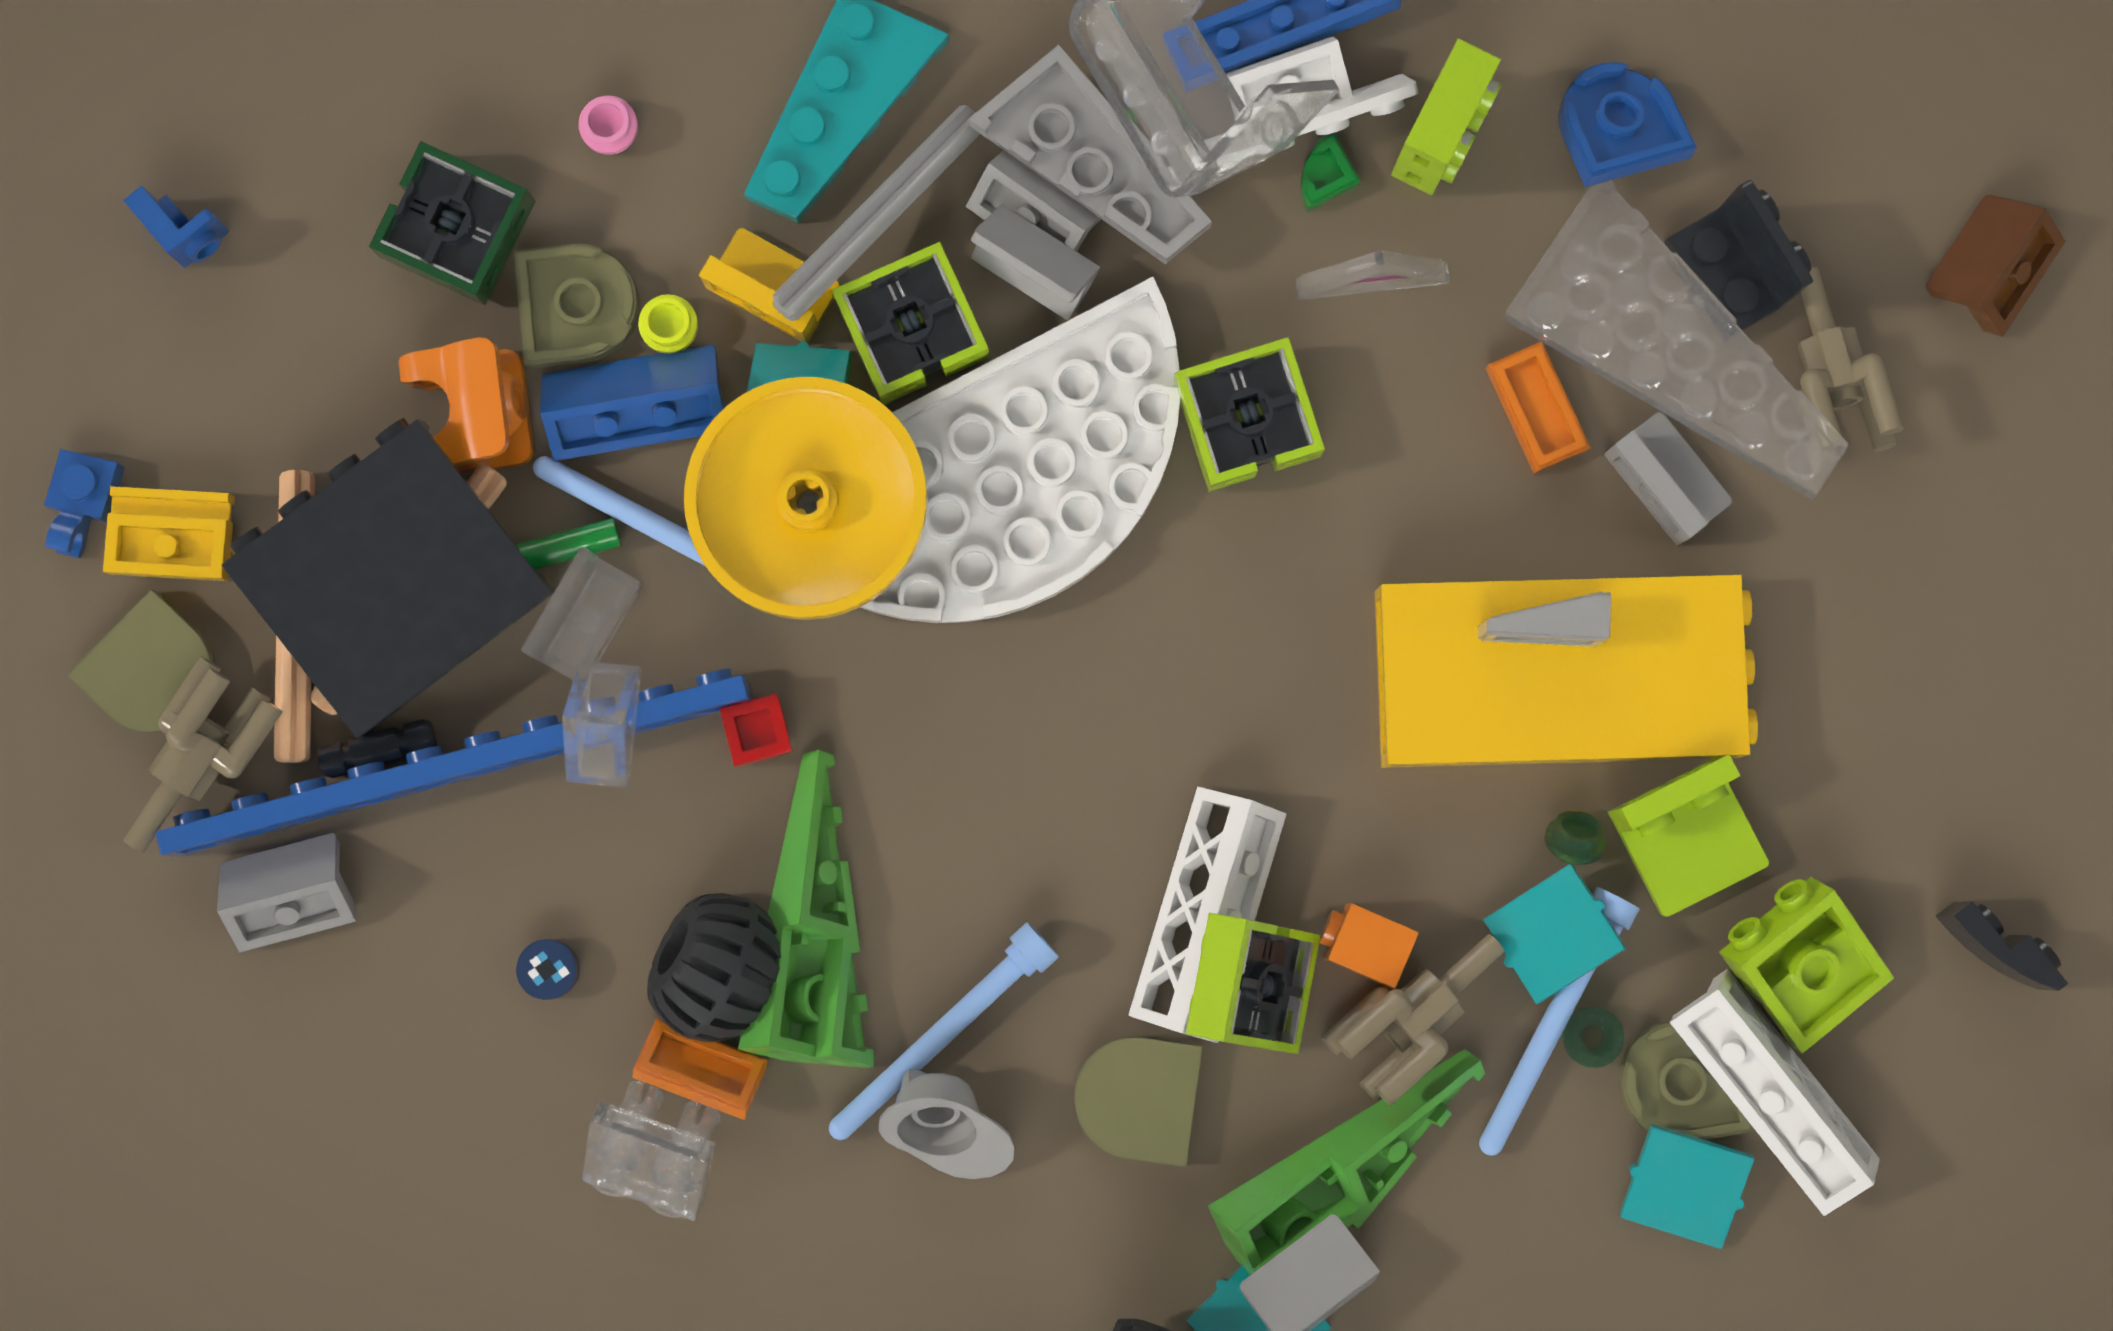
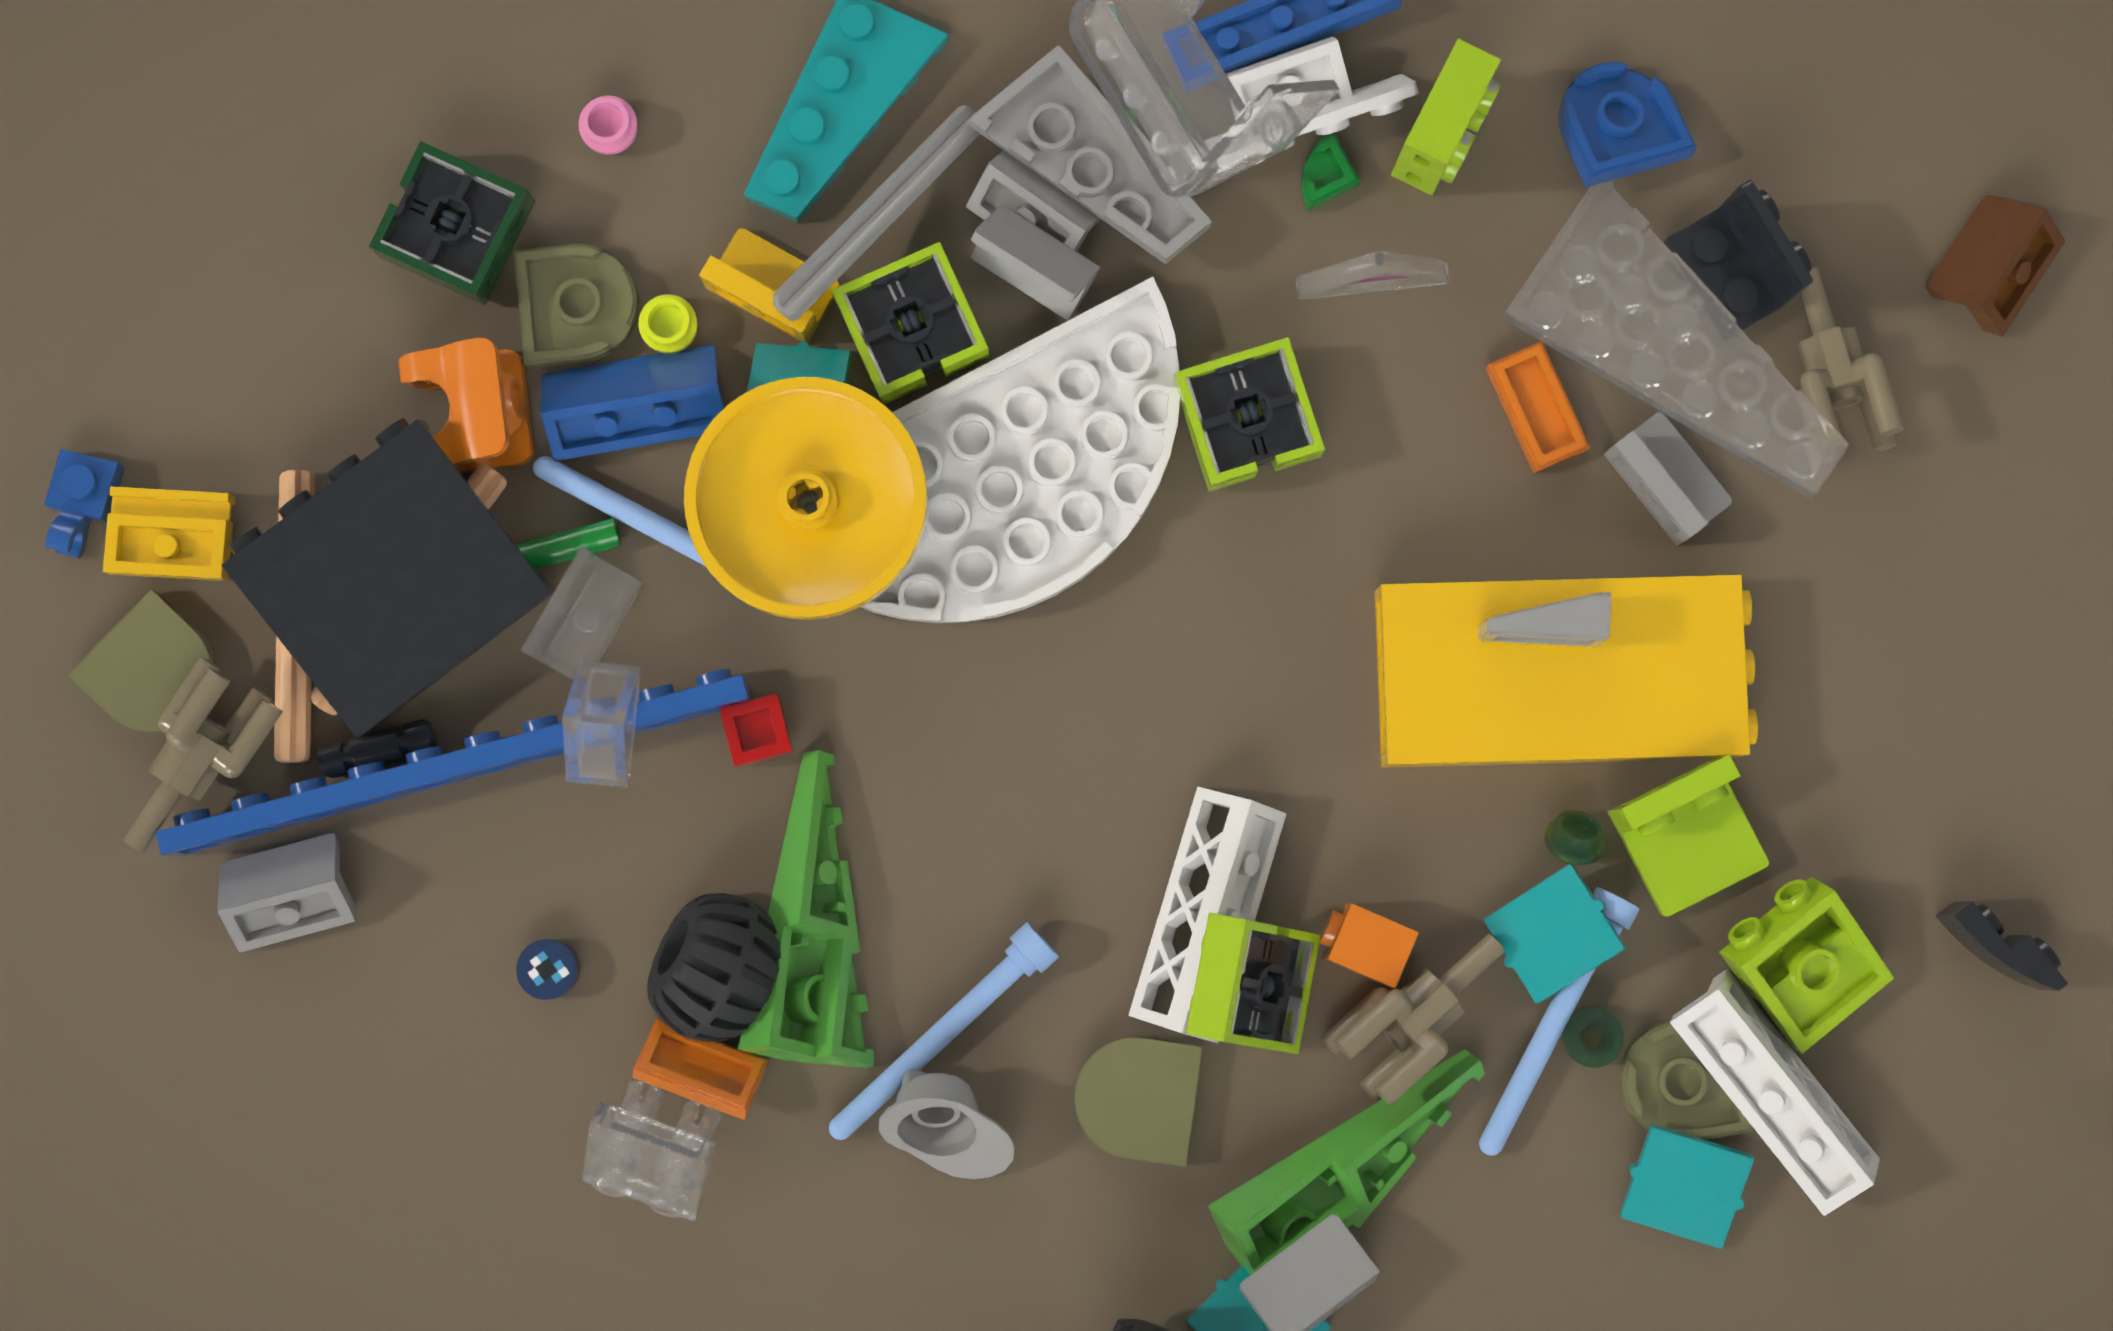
(179, 237): blue bracket -> none

